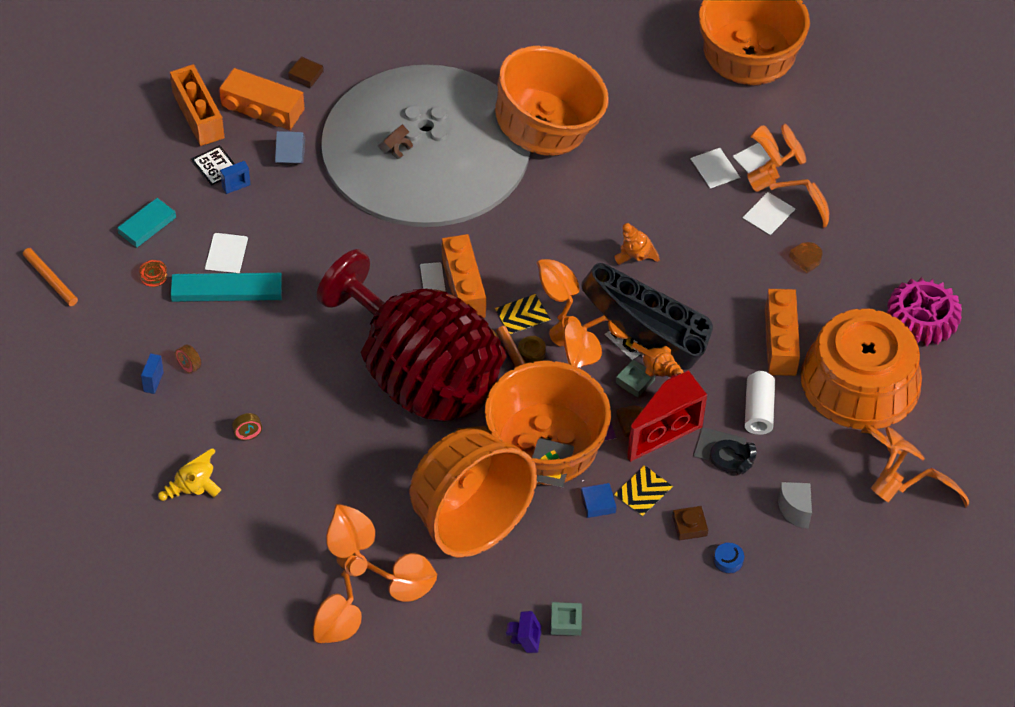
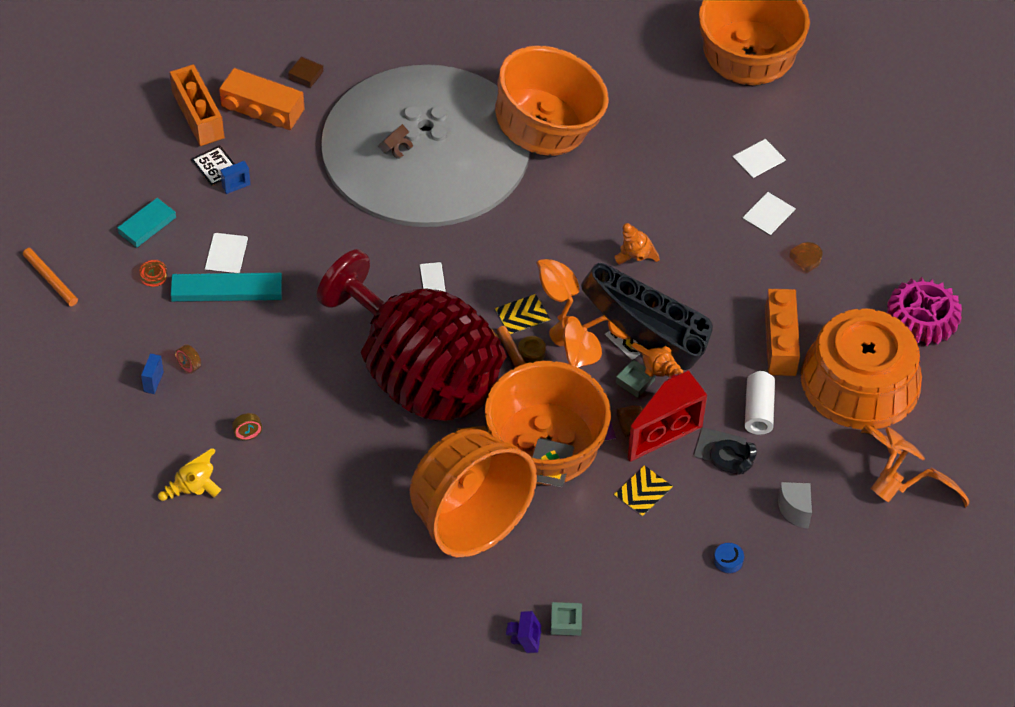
(290, 147): sand blue brick -> none
(345, 536): orange plant -> none
(463, 272): orange brick -> none
(598, 500): blue tile -> none
(690, 523): reddish brown plate -> none
(715, 168): white sticker -> none
(767, 174): orange plant -> none

